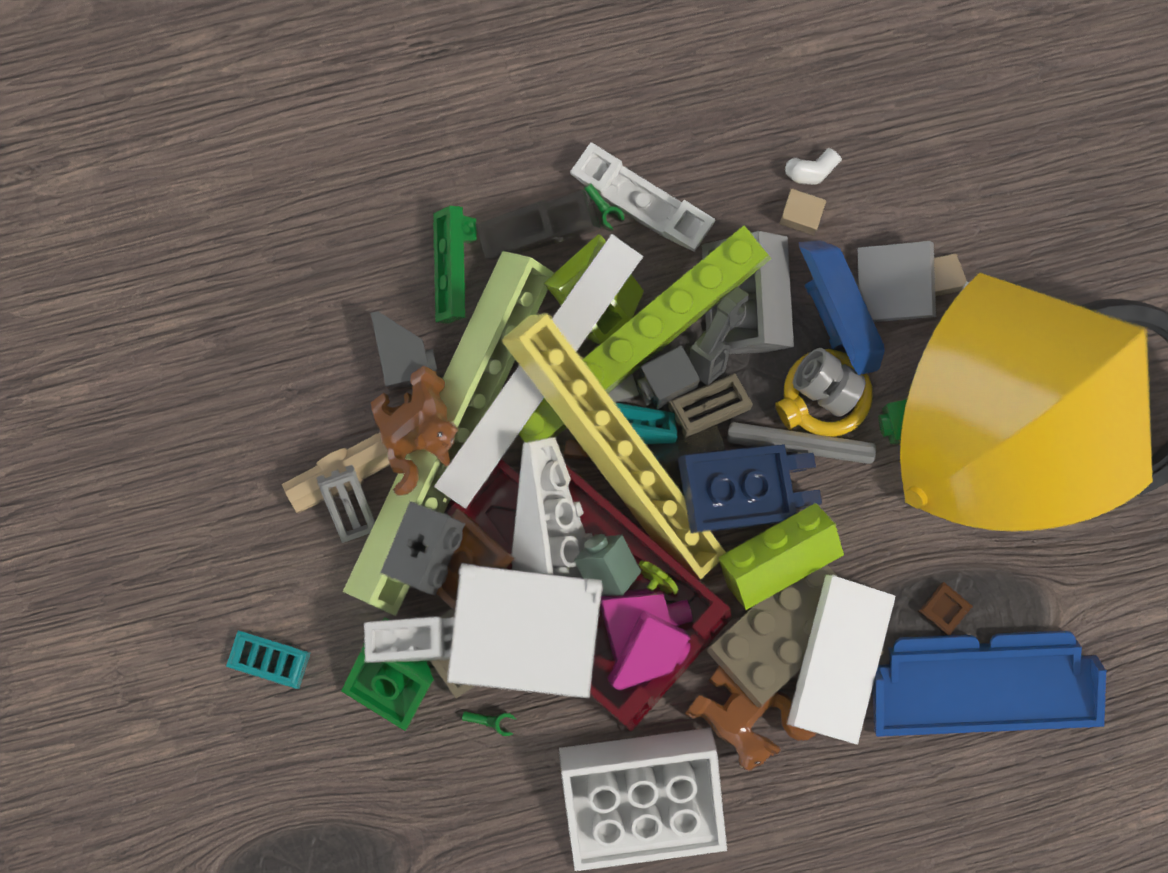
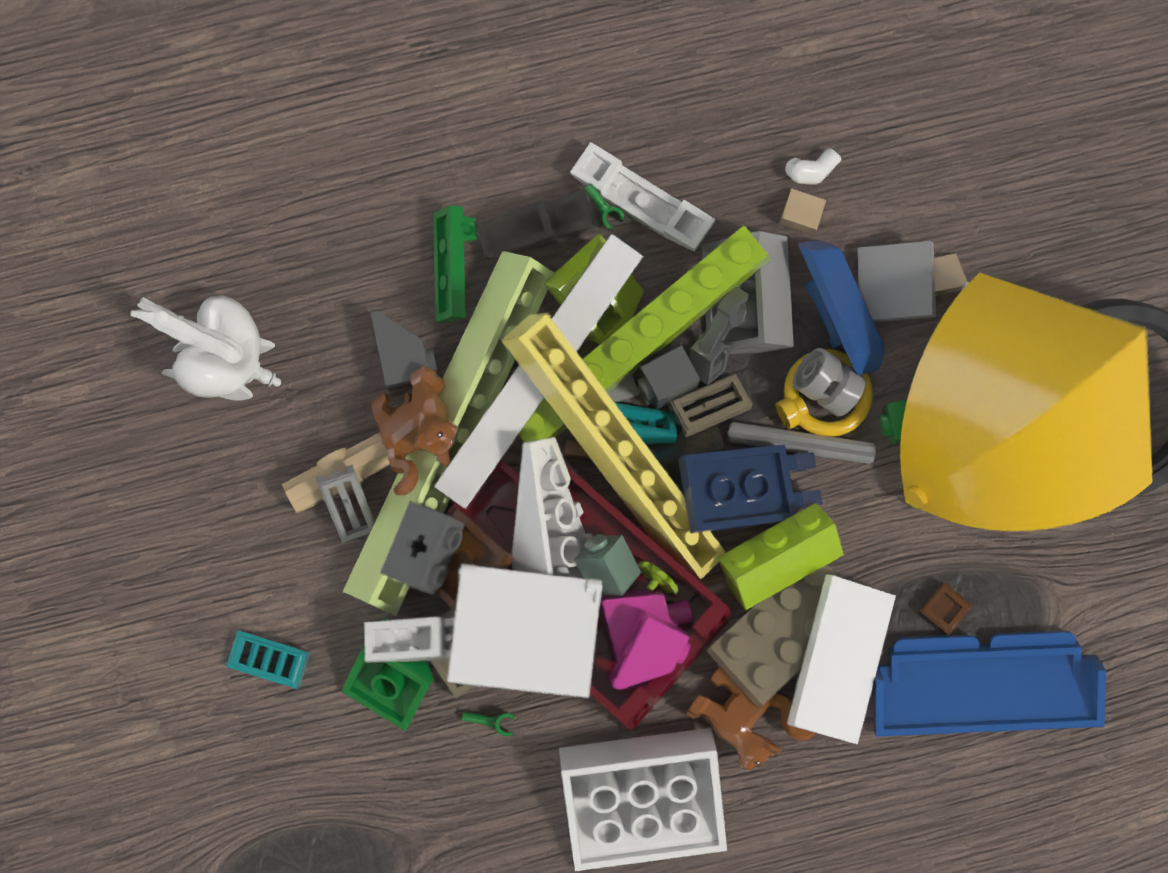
(217, 351): none -> white hair

